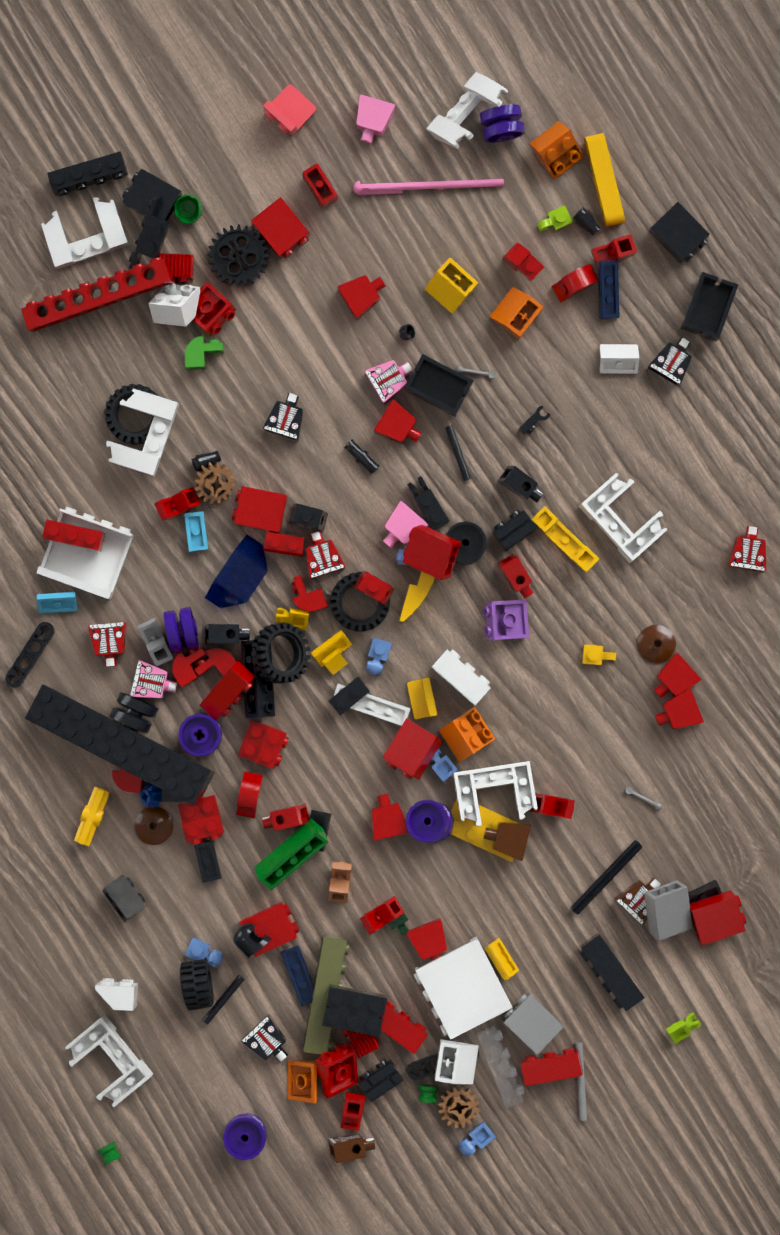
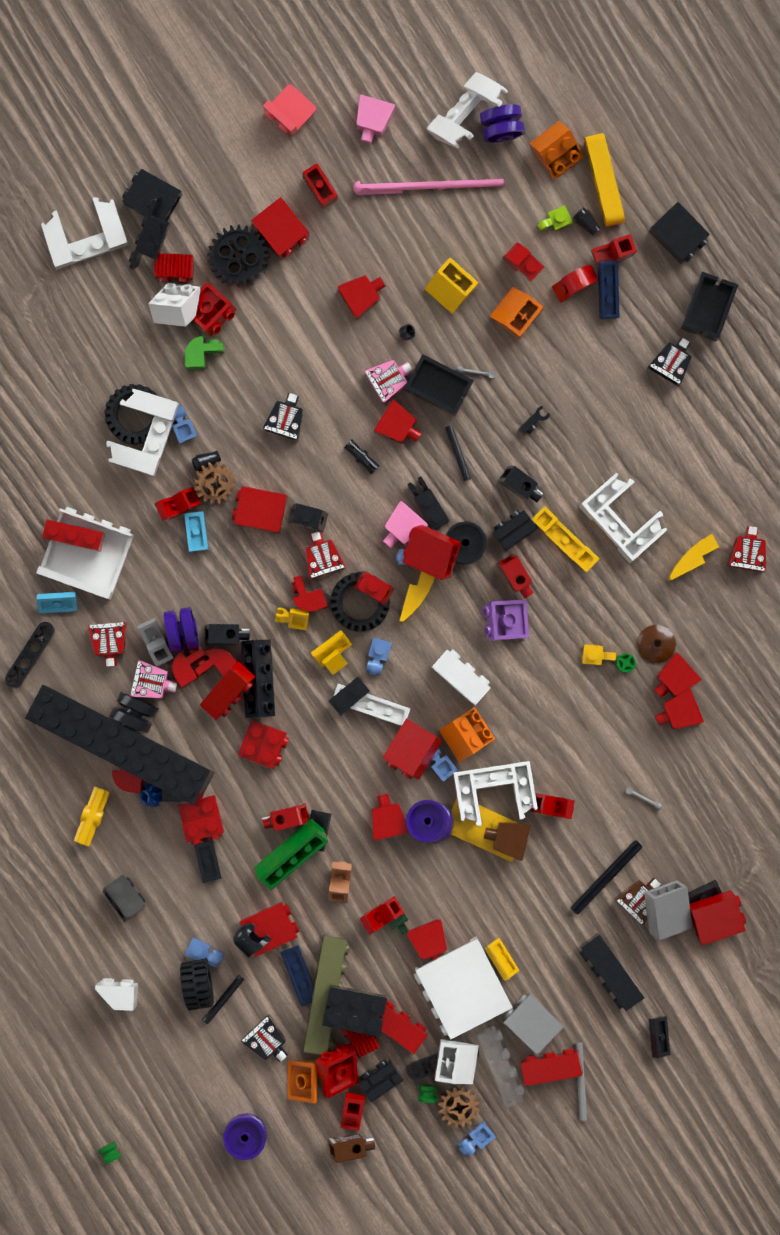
(87, 173): black brick -> none
(89, 304): red brick -> none
(134, 1070): white wedge -> none
(163, 821): reddish brown dish -> none
(184, 428): none -> medium blue plate
(188, 209): green hair -> none
(189, 735): dark purple wheel -> none
(239, 575): clear blue wedge -> none
(249, 794): red brick -> none
(262, 655): black tyre -> none
(284, 544): red brick -> none
(421, 698): yellow panel -> none
(619, 358): white panel -> none
(626, 660): none -> green wheel
(659, 1037): none -> black plate
(681, 1029): lime plate -> none
(693, 557): none -> yellow slope

